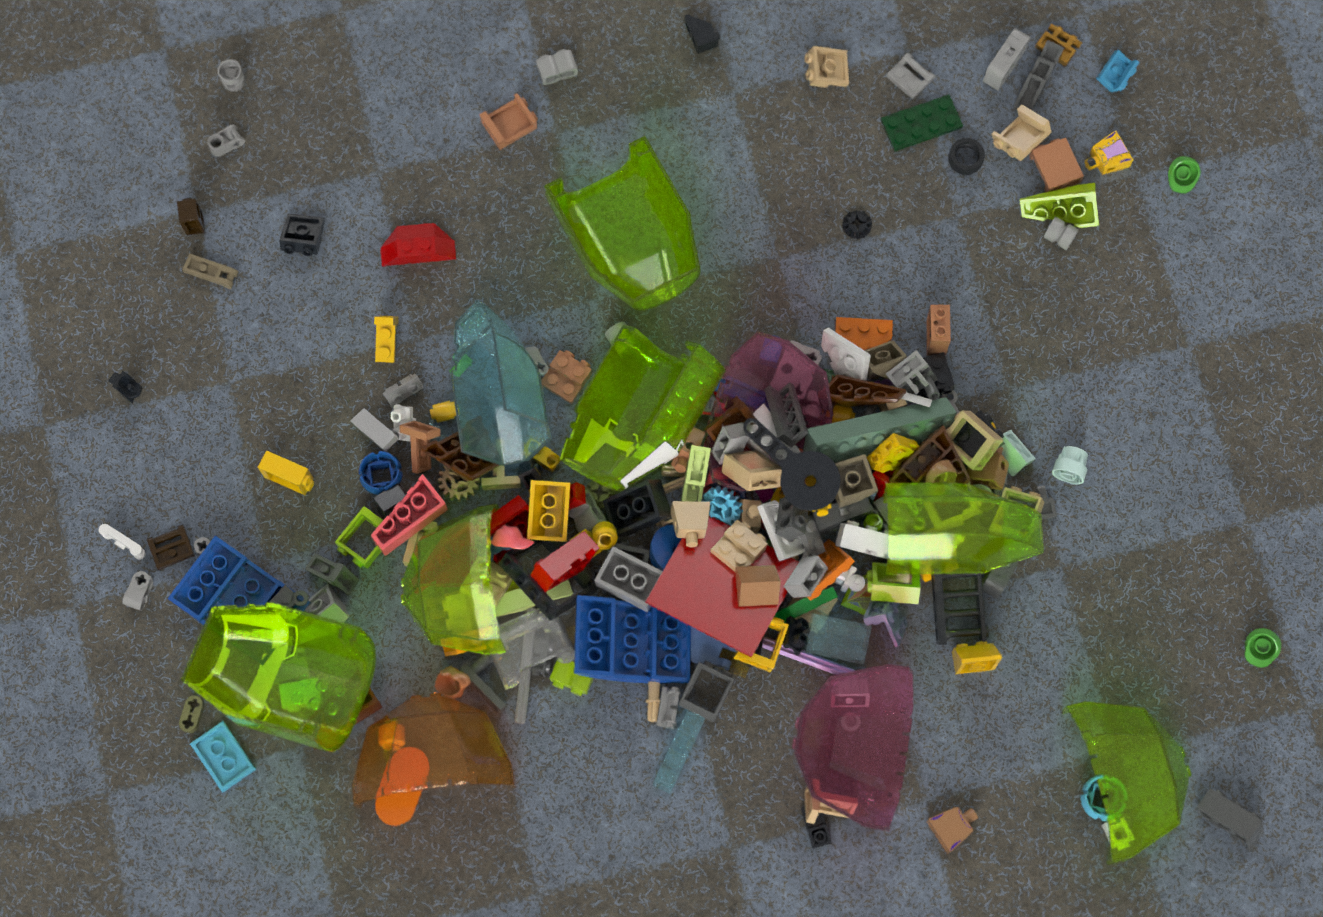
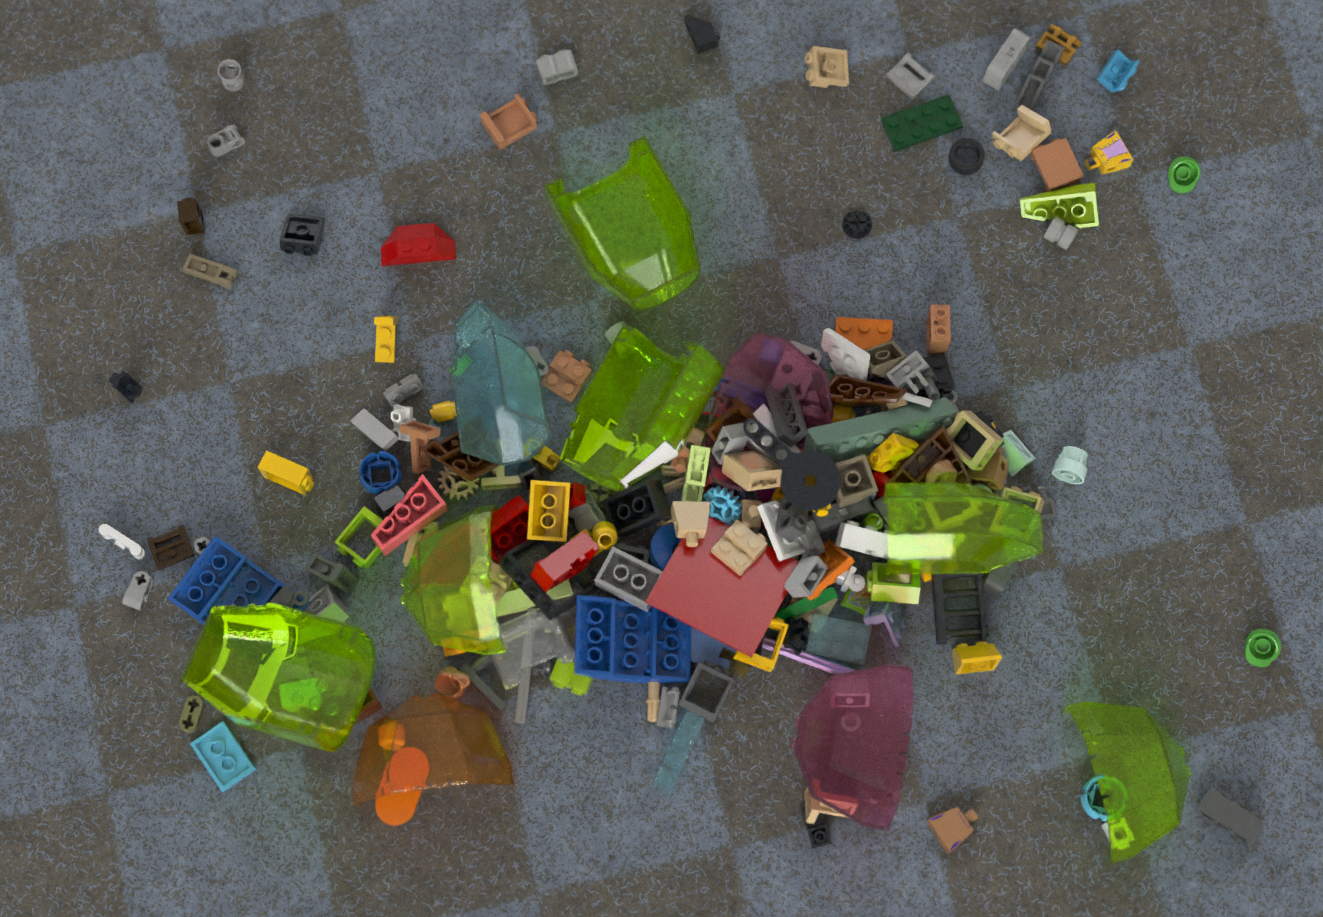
(508, 538): coral hair -> none
(757, 585): medium nougat slope -> none

